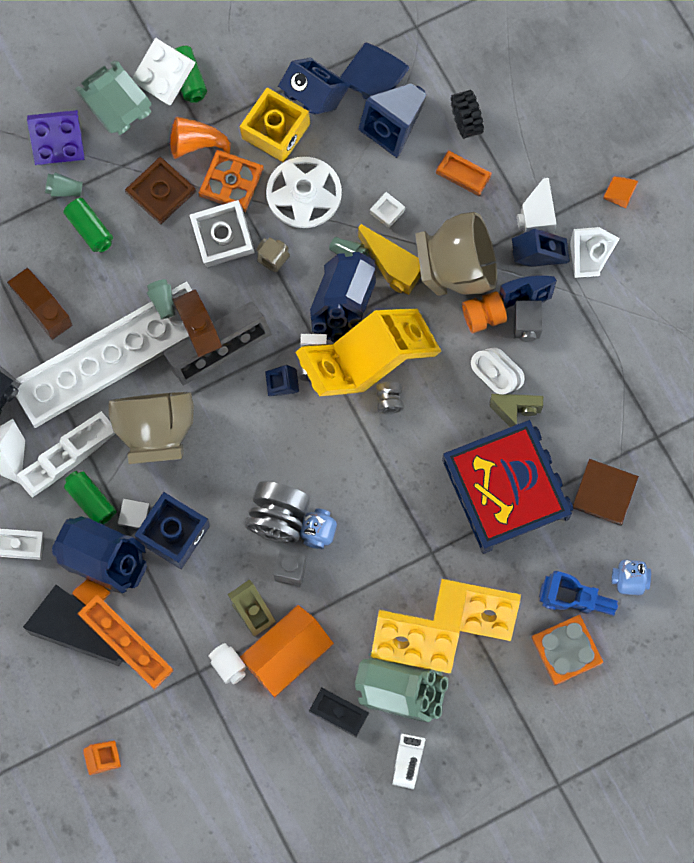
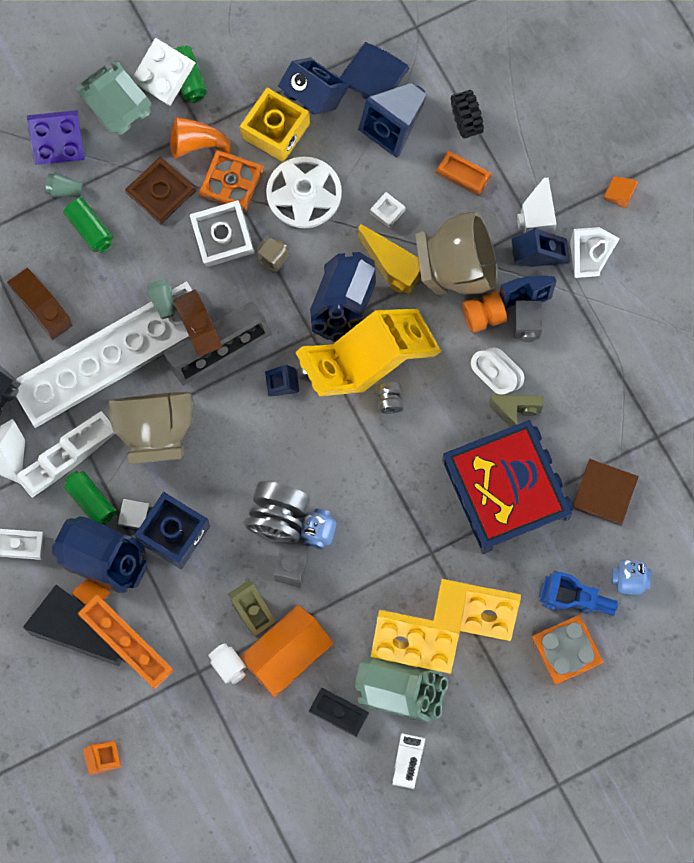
(313, 339): white plate -> none
(345, 246): sand green cone -> none

